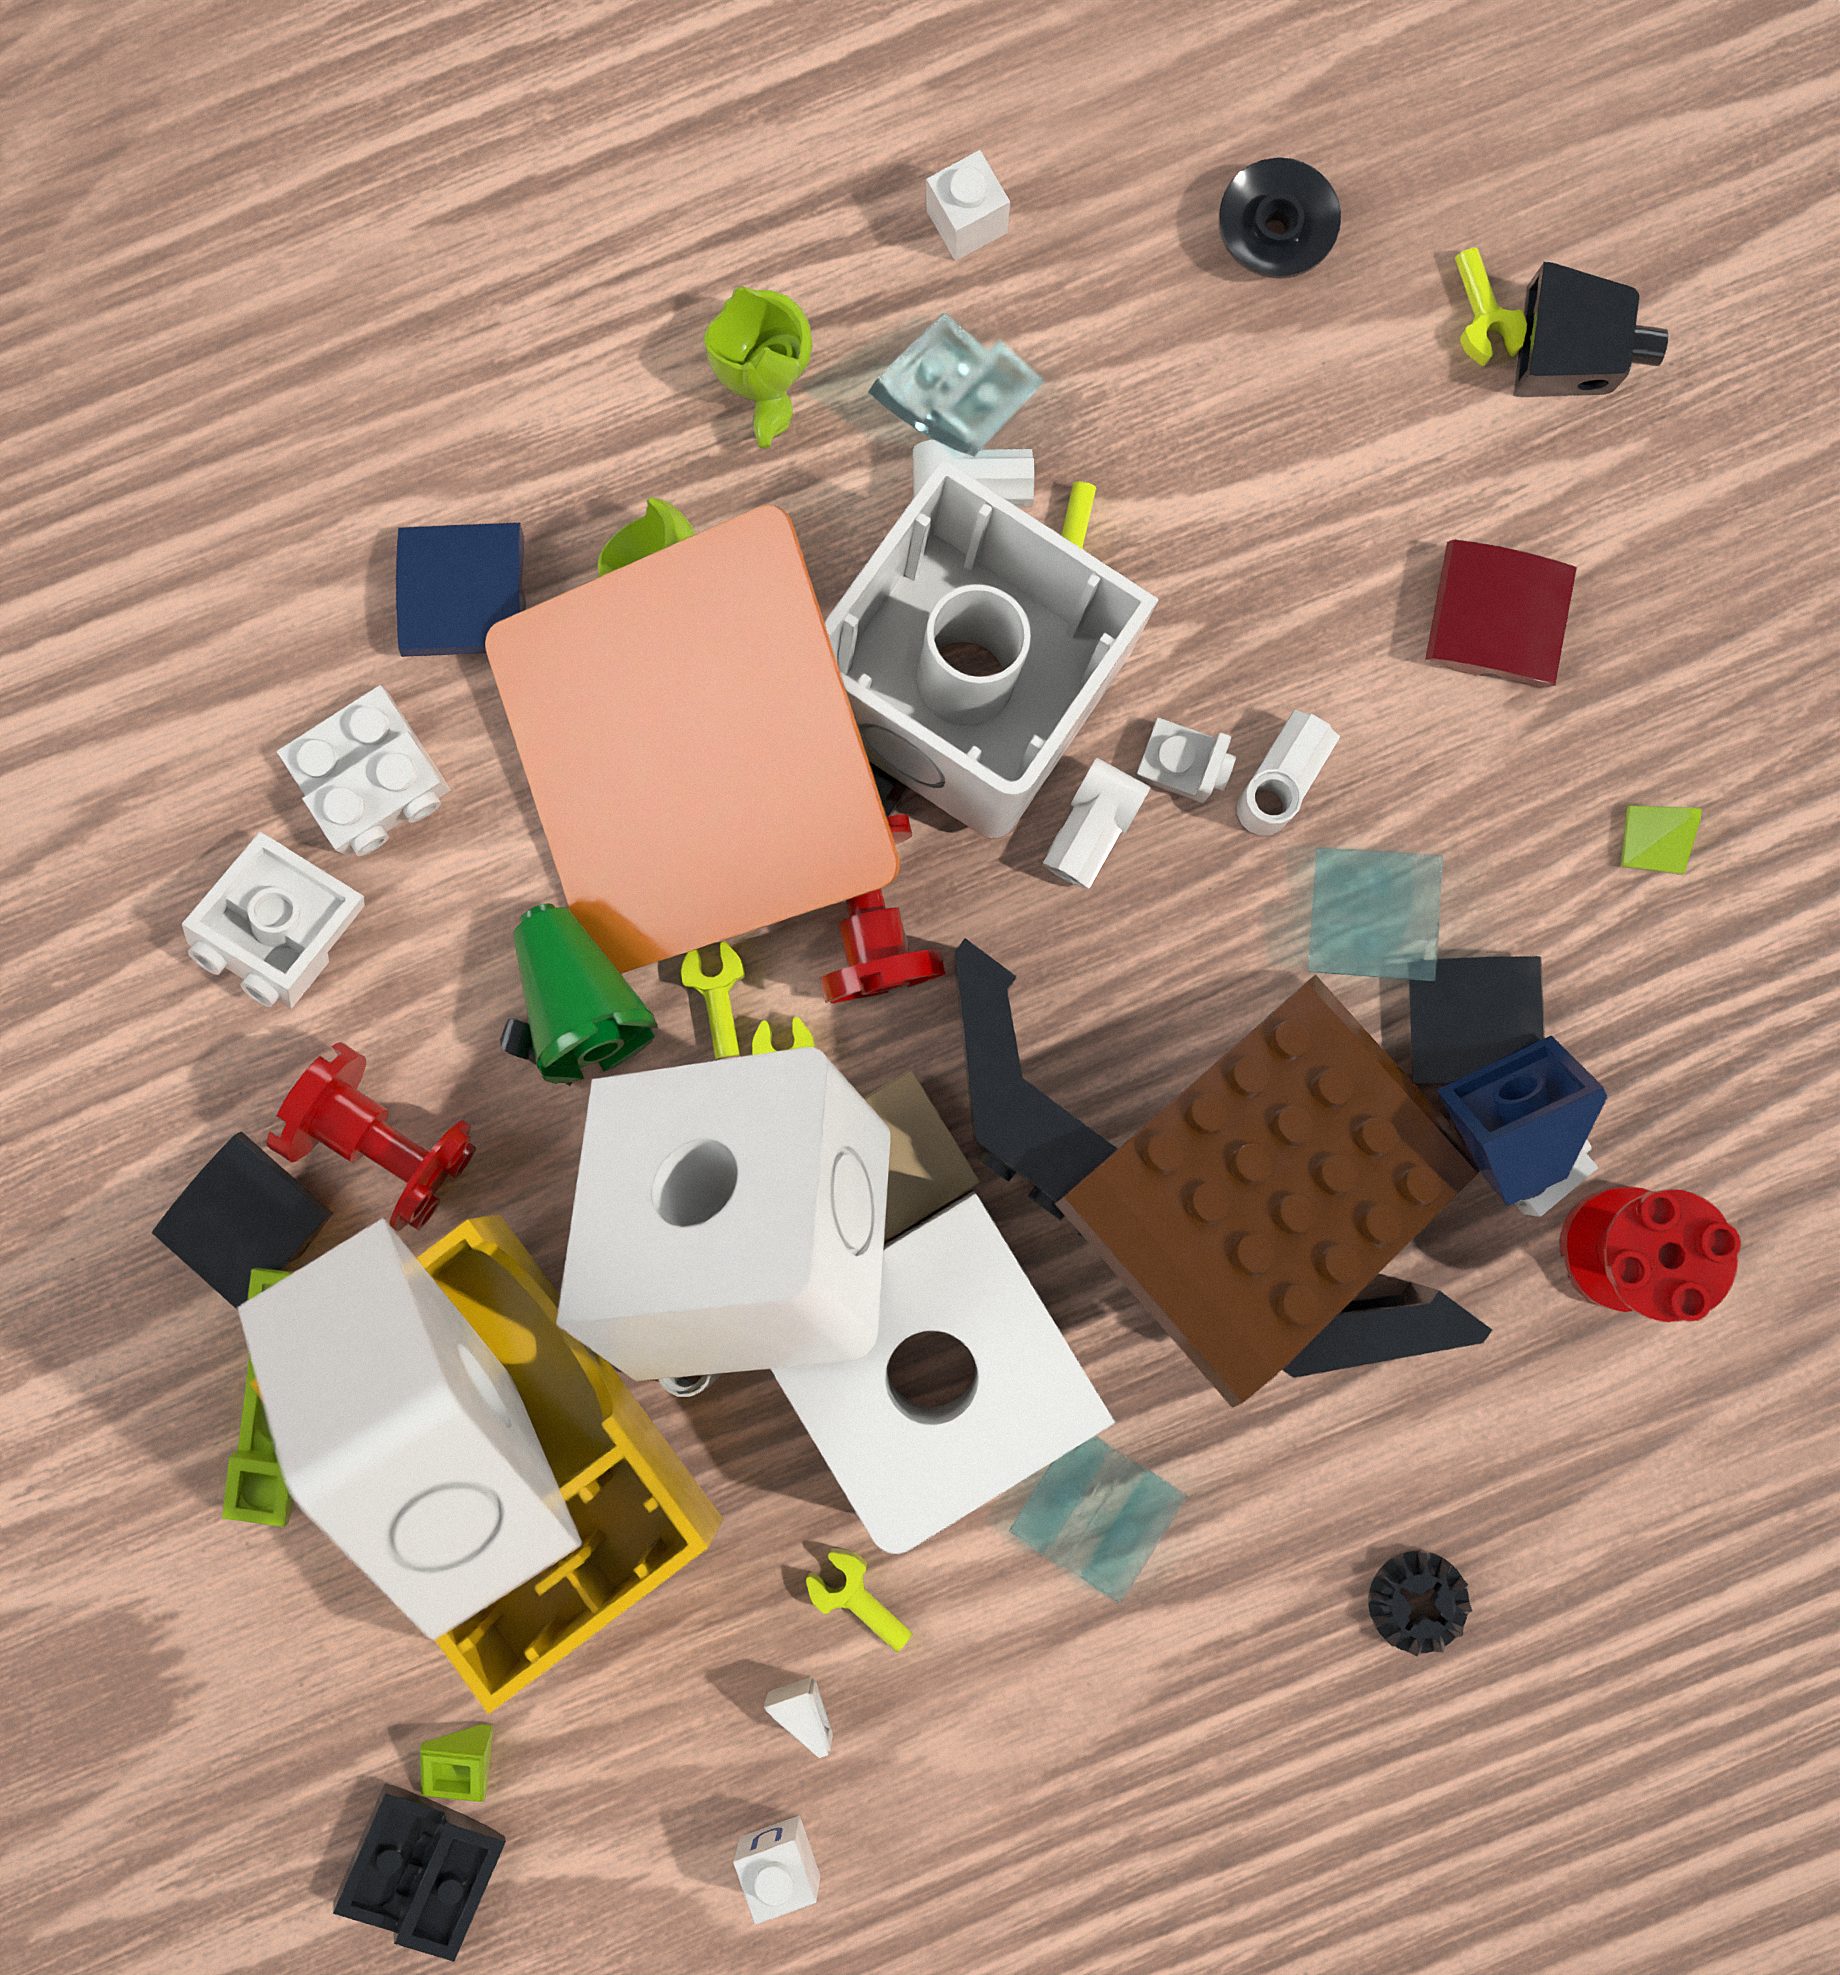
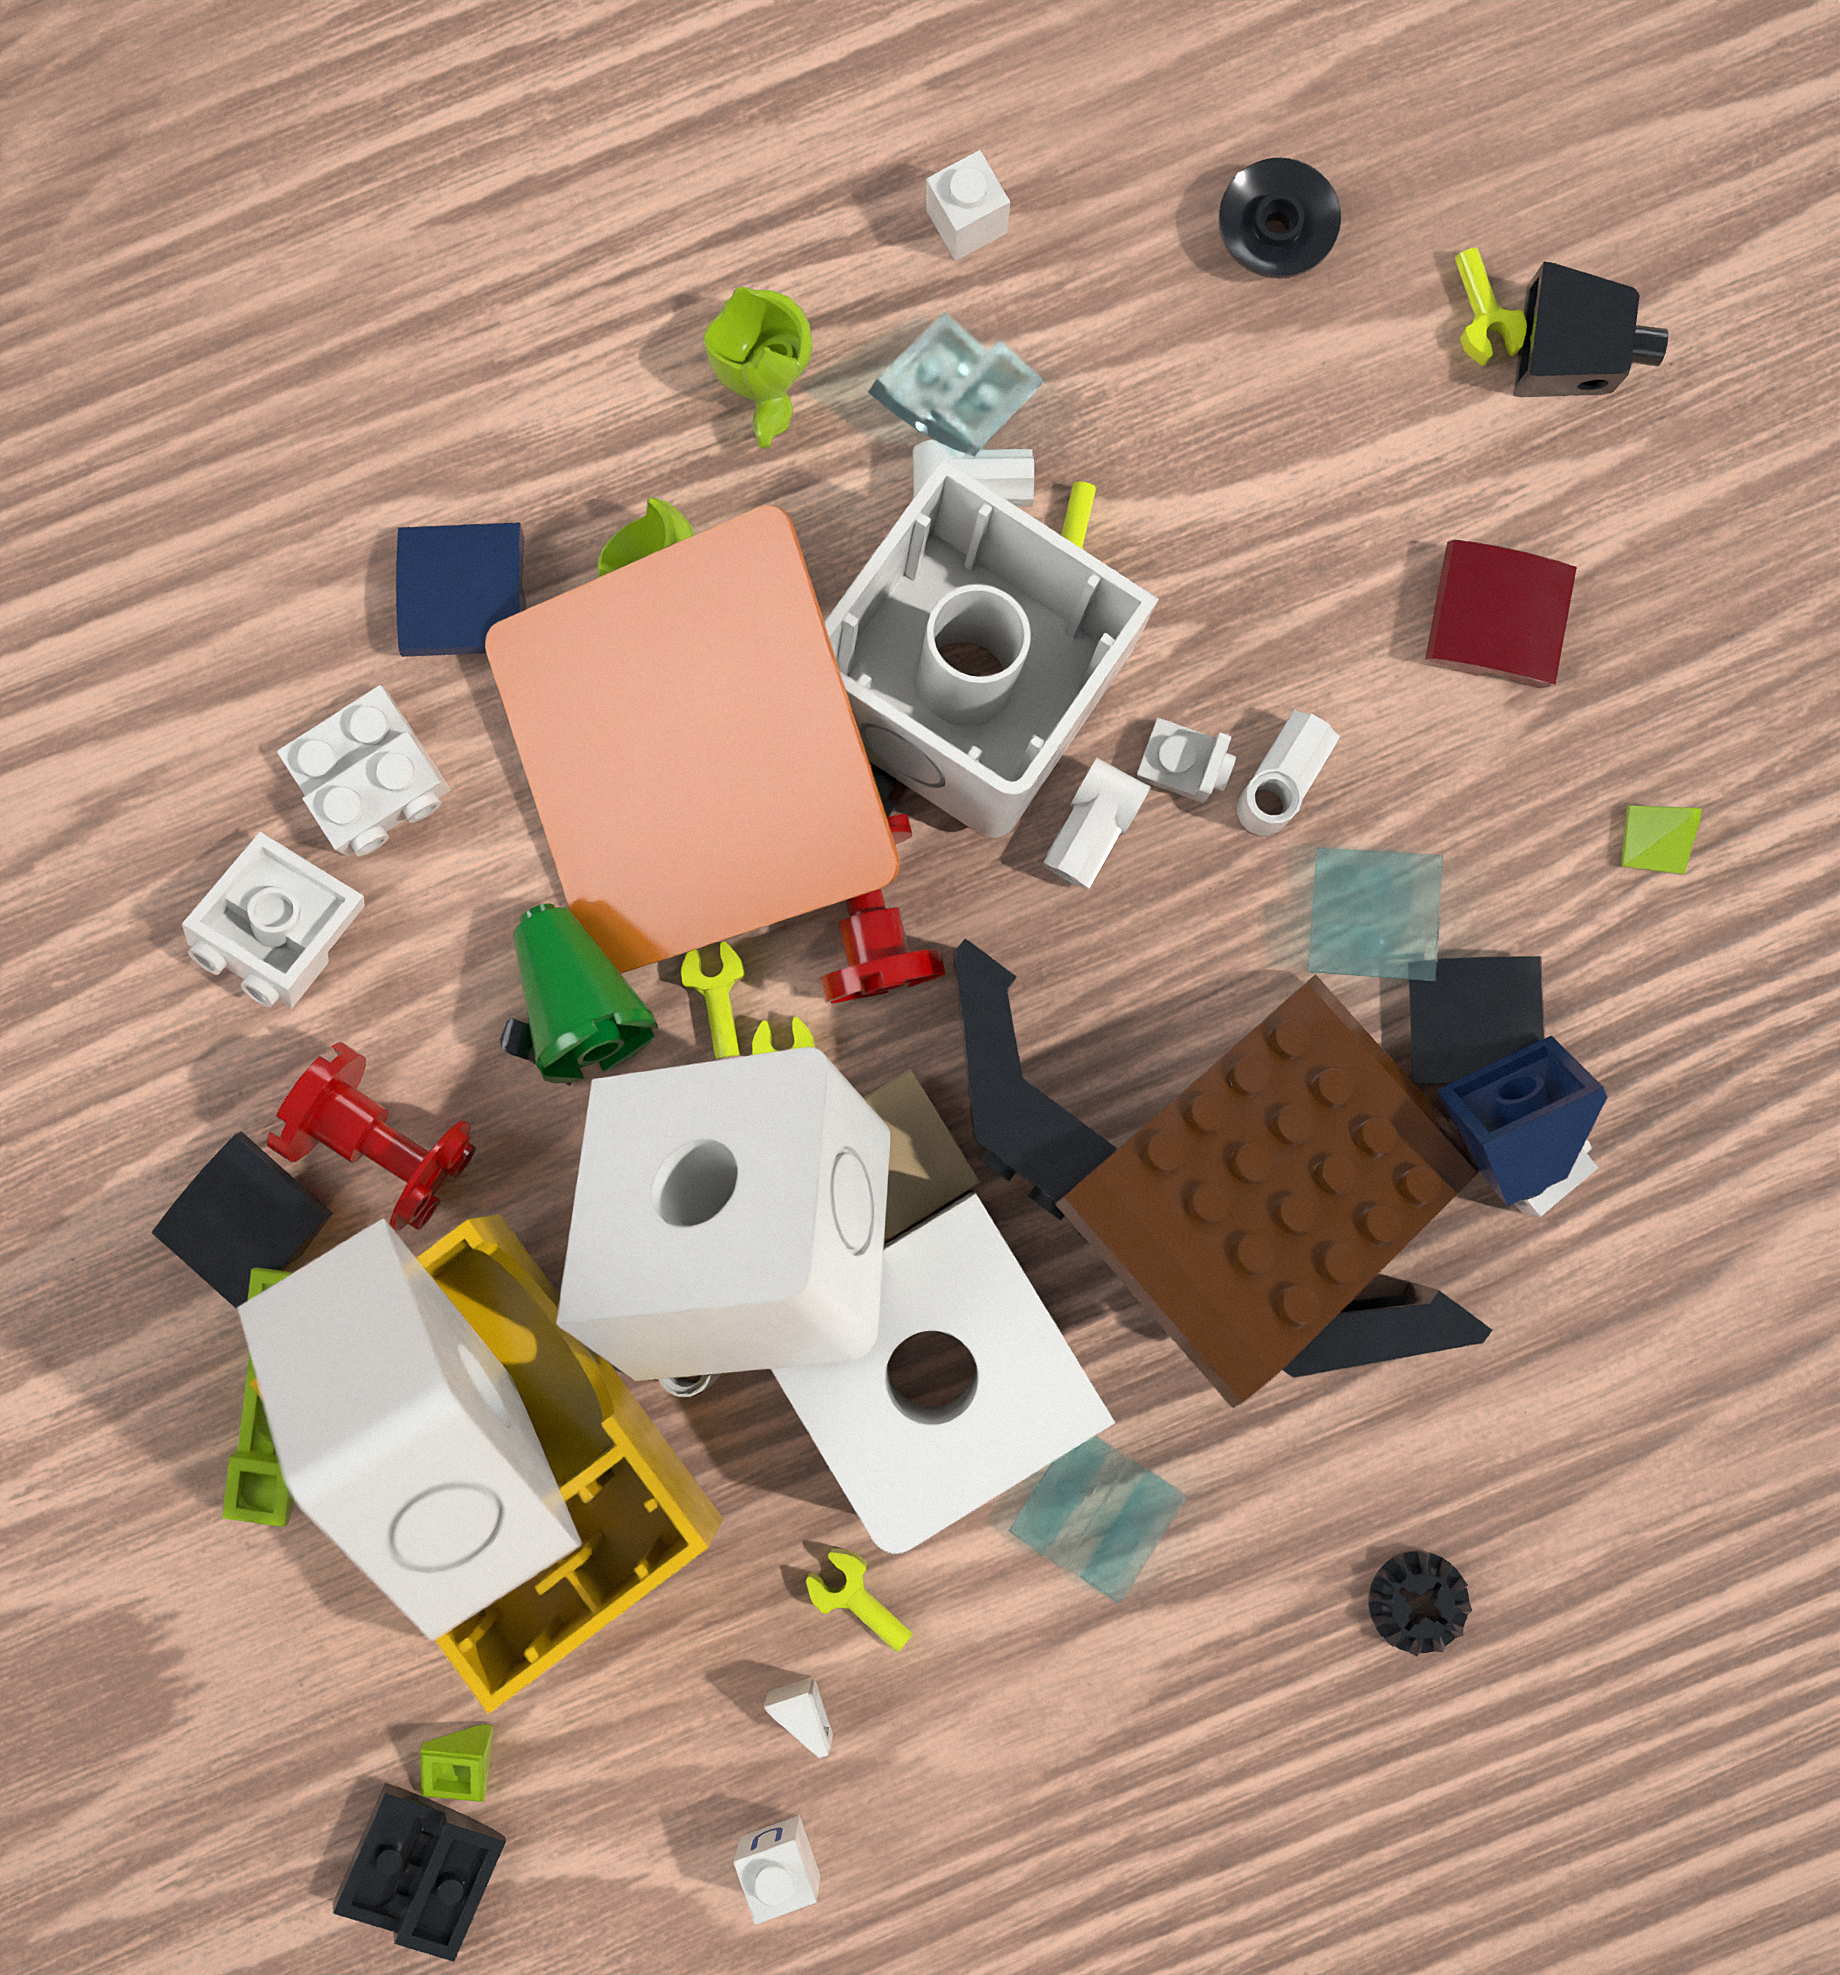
(1650, 1252): red piece -> none

